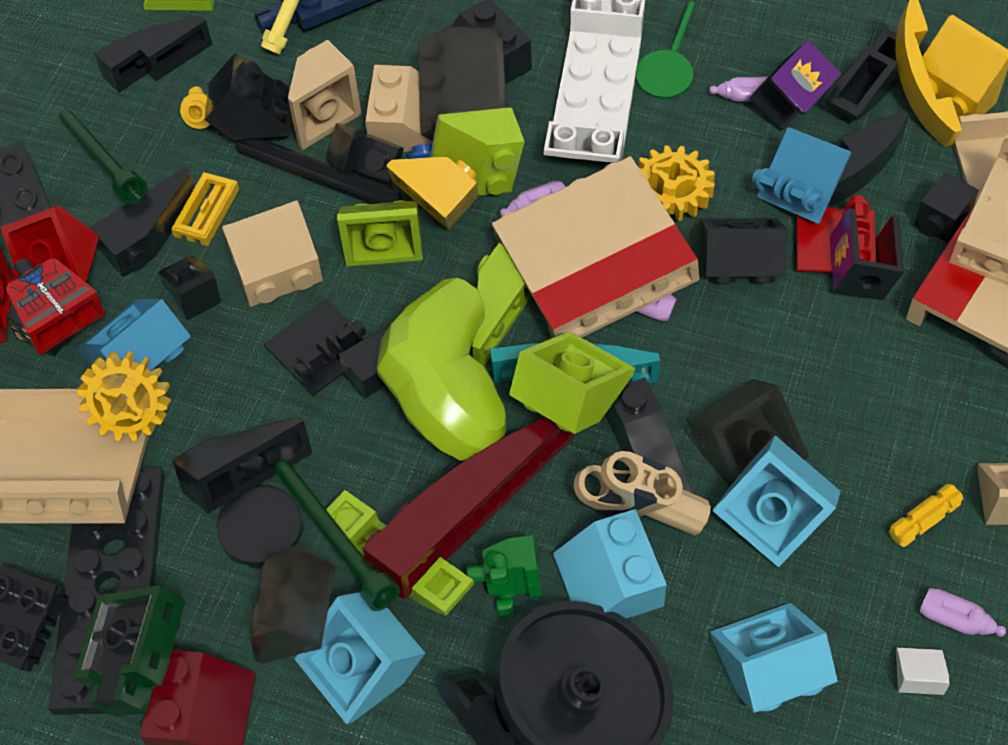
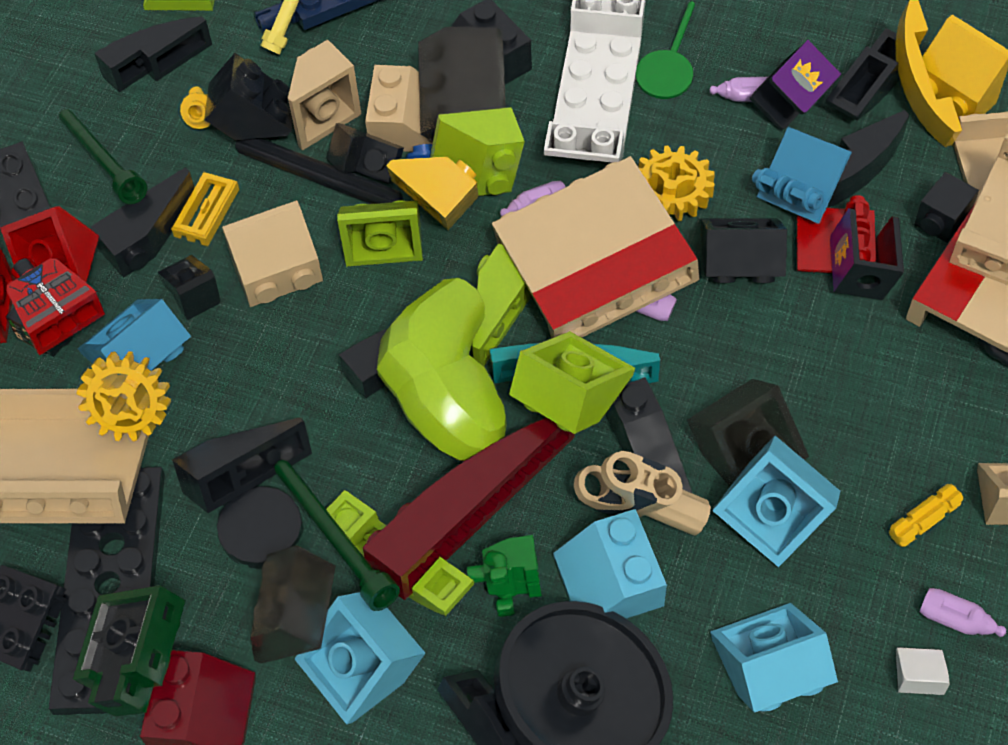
(313, 346): black hinge -> none

